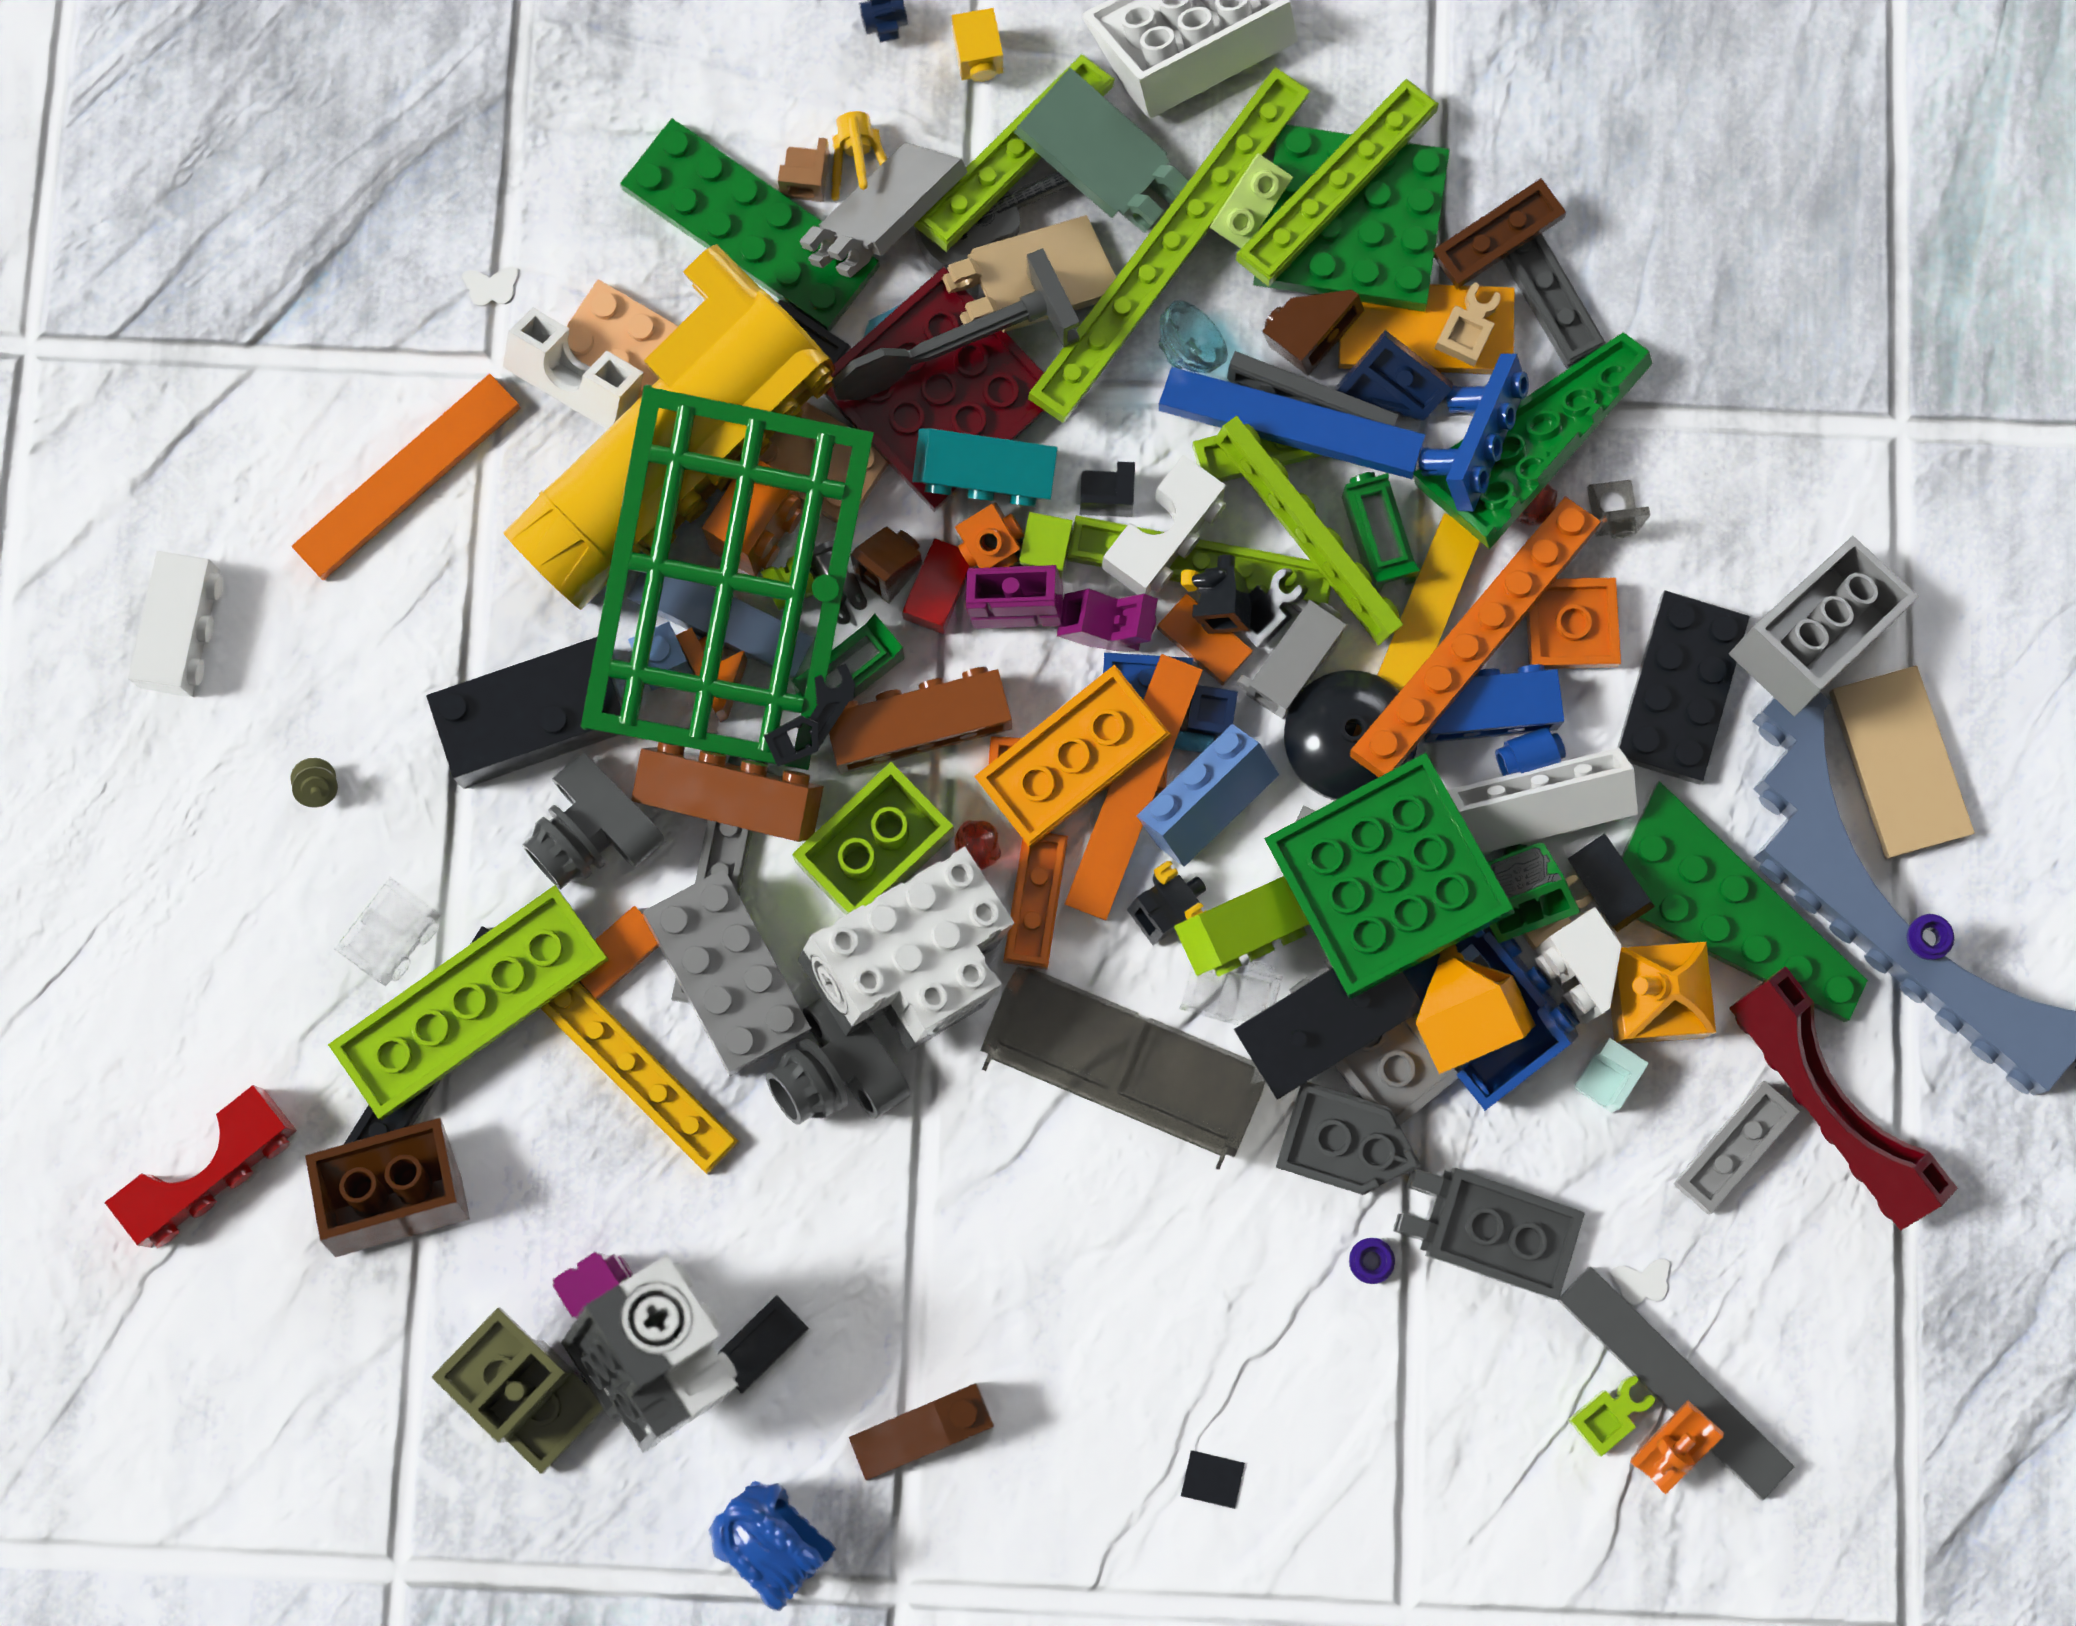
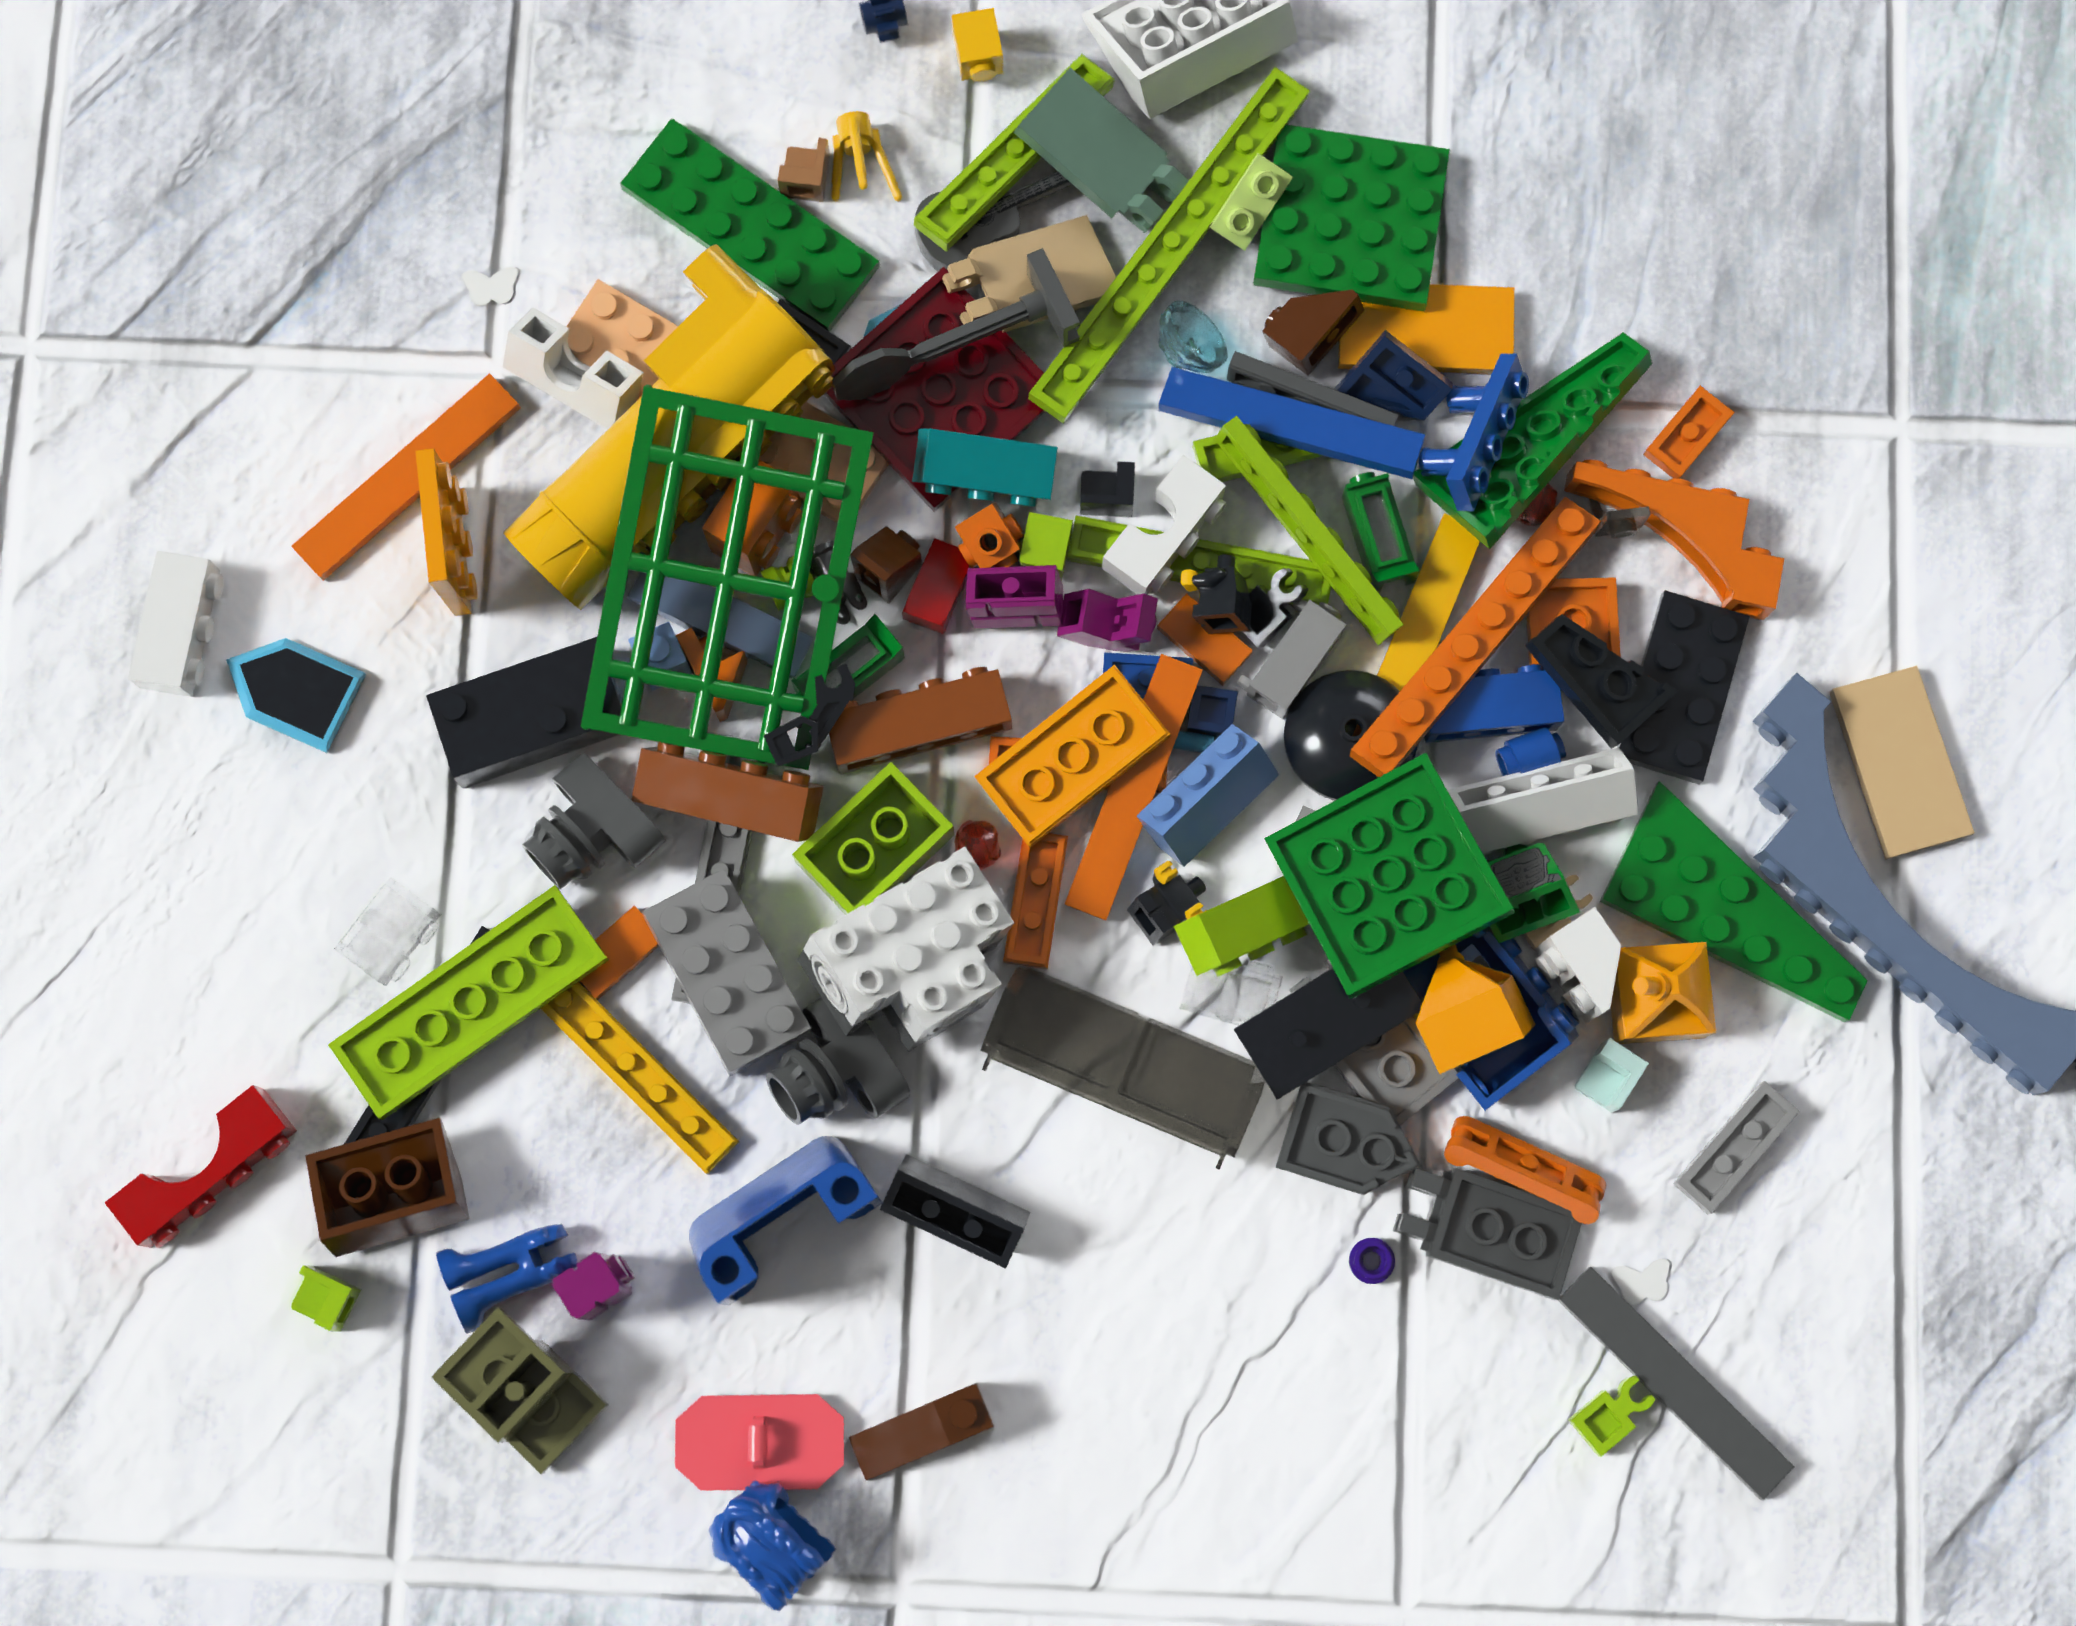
(295, 690): none -> black tile
(314, 782): olive wheel -> none
(324, 1298): none -> lime panel
(444, 533): none -> light orange plate
(532, 1273): none -> blue piece
(651, 1353): piece -> none
(719, 1232): none -> blue windscreen
(759, 1438): none -> coral shield
(763, 1341): black tile -> none
(881, 214): light grey tile -> none
(955, 1211): none -> black brick
(1212, 1479): black sticker -> none
(1337, 182): lime tile -> none
(1467, 329): tan plate -> none
(1499, 233): reddish brown plate -> none
(1526, 1167): none -> orange plate
(1554, 301): dark grey tile -> none
(1601, 685): none -> black wing
(1611, 882): black tile -> none
(1677, 1447): orange hips -> none
(1688, 433): none -> orange plate
(1699, 524): none -> orange arch
(1823, 625): light grey brick -> none
(1897, 1174): dark red arch -> none
(1942, 931): dark purple plate -> none

